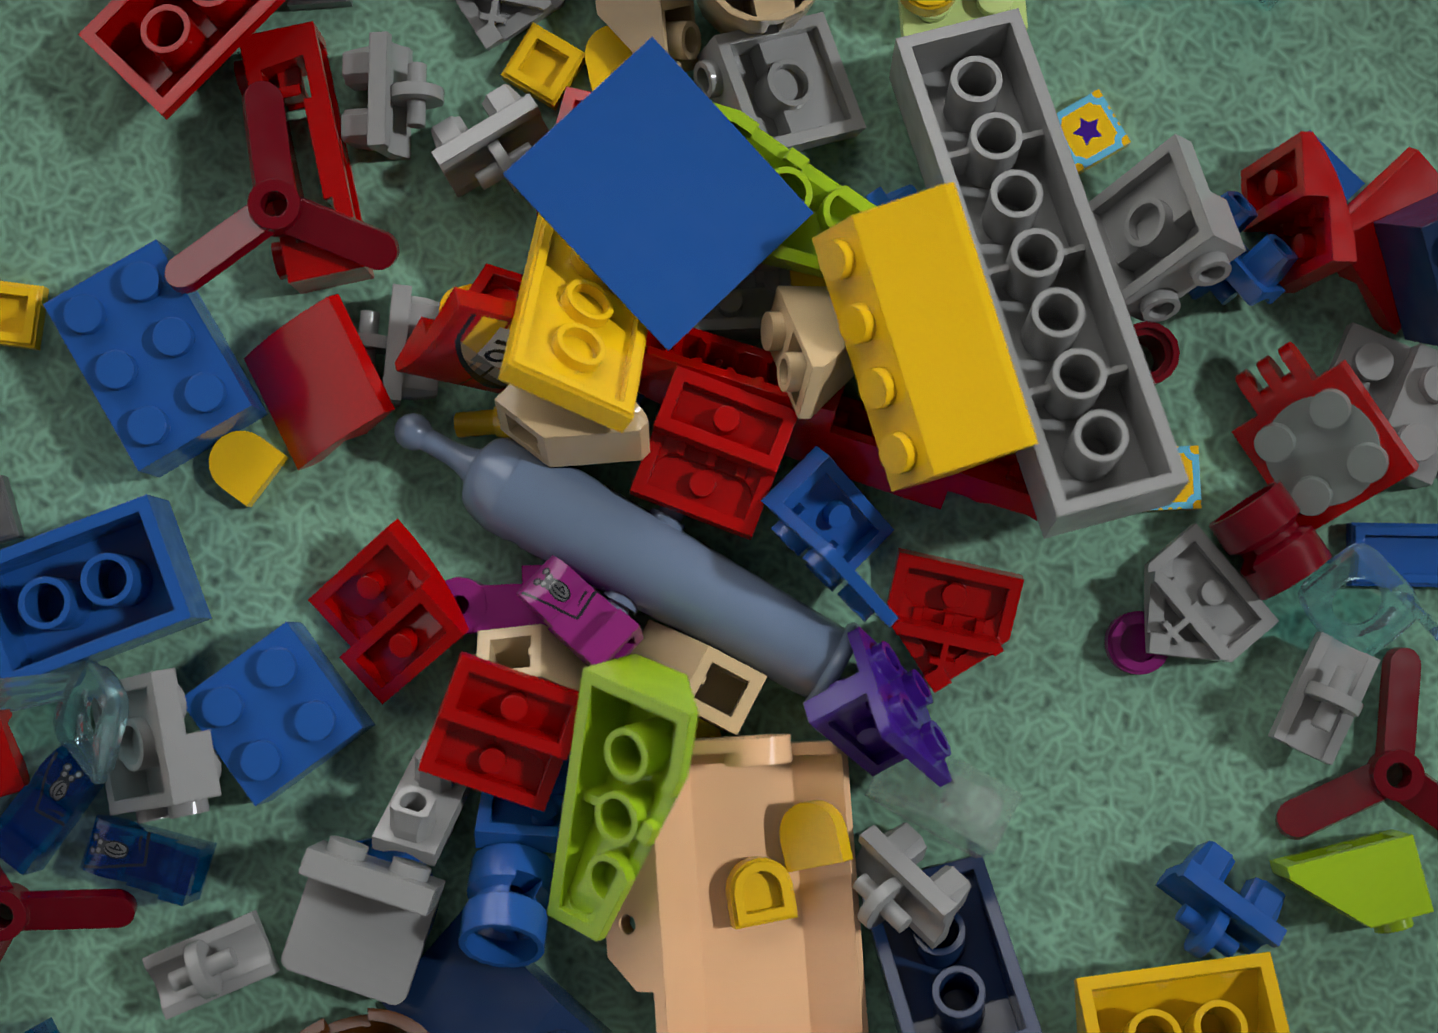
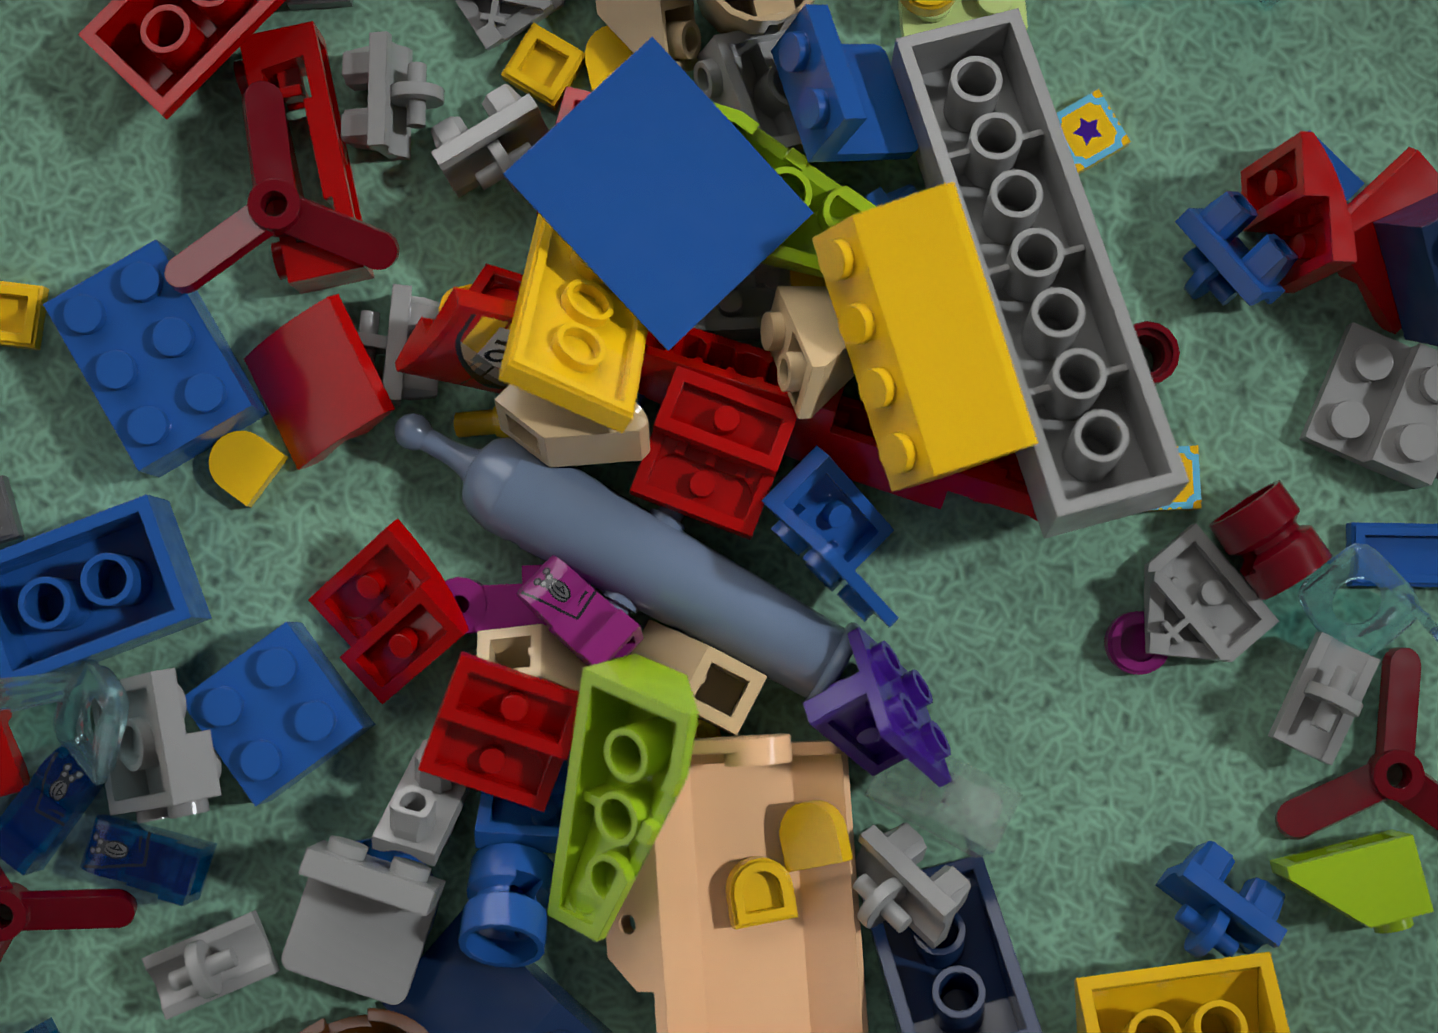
(841, 93): none -> blue bracket
(951, 612): red slope -> none
(1165, 231): light grey plate -> none
(1319, 436): piece -> none

